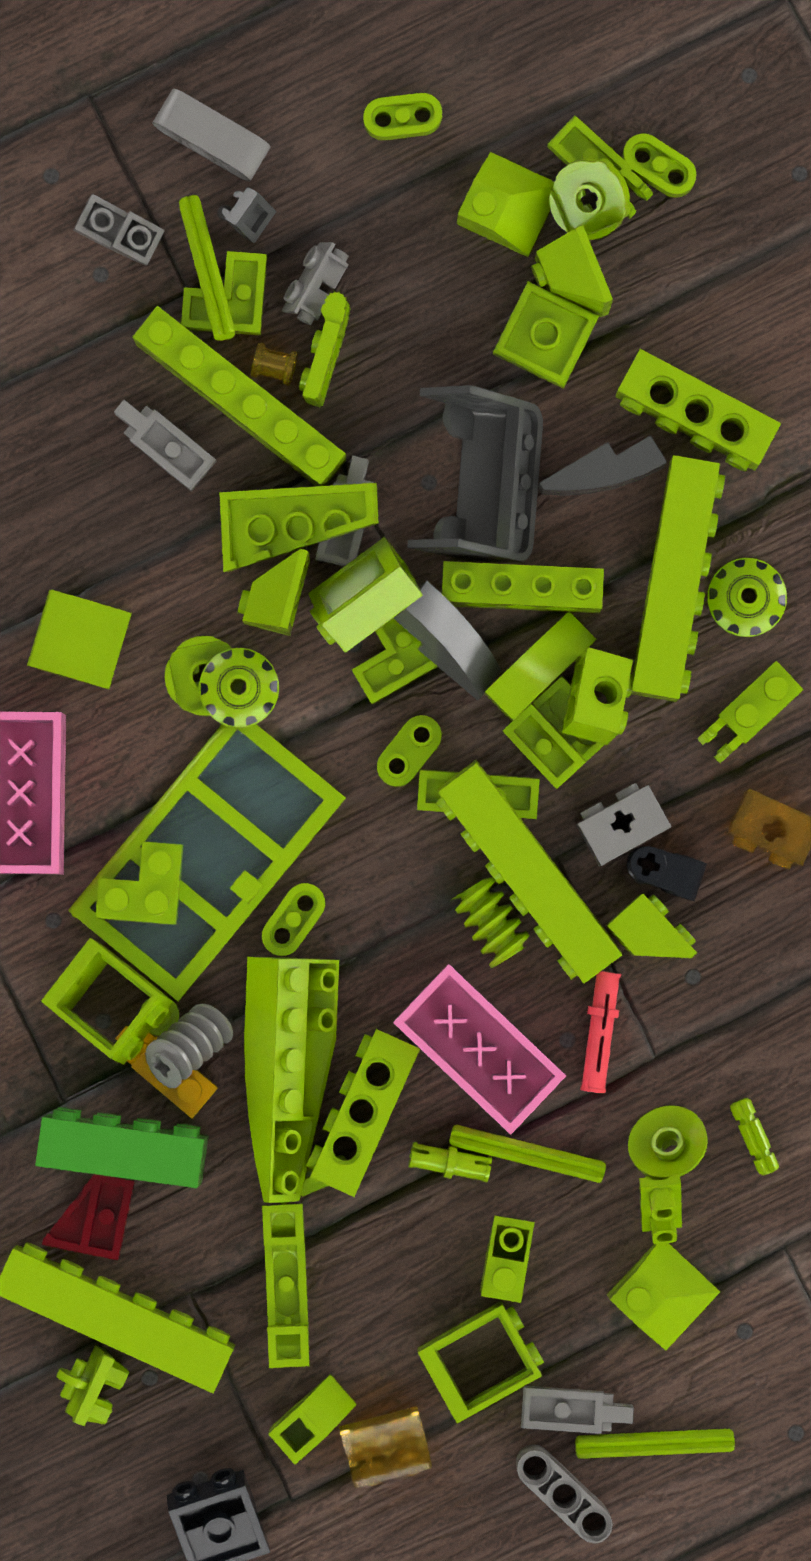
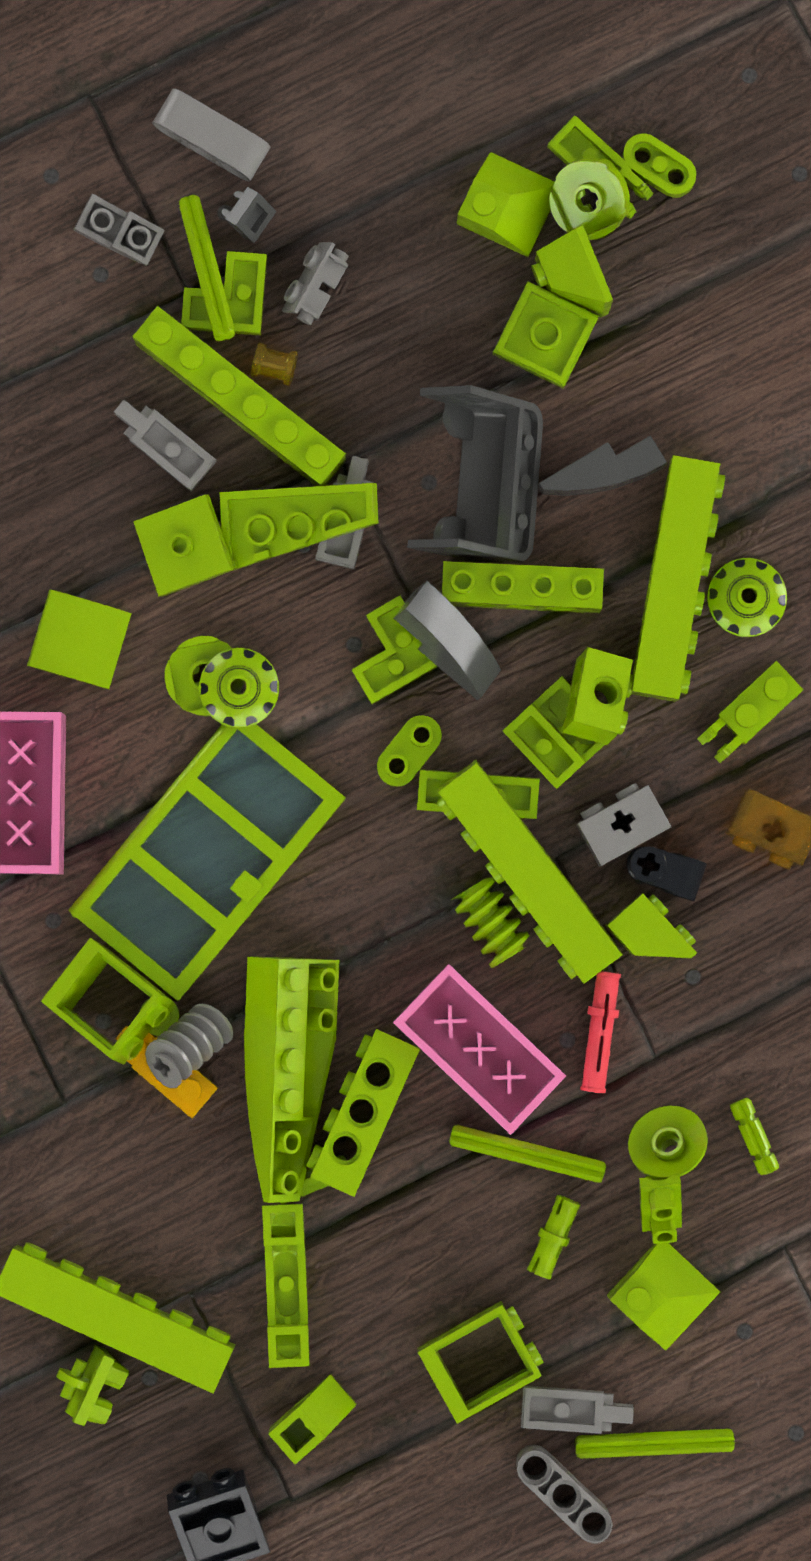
(95, 1218): dark red wing -> none
(122, 1149): bright green brick -> none
(153, 896): lime plate -> none
(183, 545): none -> lime plate
(276, 595): lime slope -> none
(293, 919): lime plate -> none
(326, 347): lime hinge -> none
(363, 596): lime window -> none
(386, 1447): clear yellow bracket -> none
(402, 113): lime plate -> none
(450, 1162): lime pin -> none
(507, 1259): lime slope -> none
(540, 666): lime slope -> none
(553, 1236): none -> lime pin
(720, 408): lime brick -> none

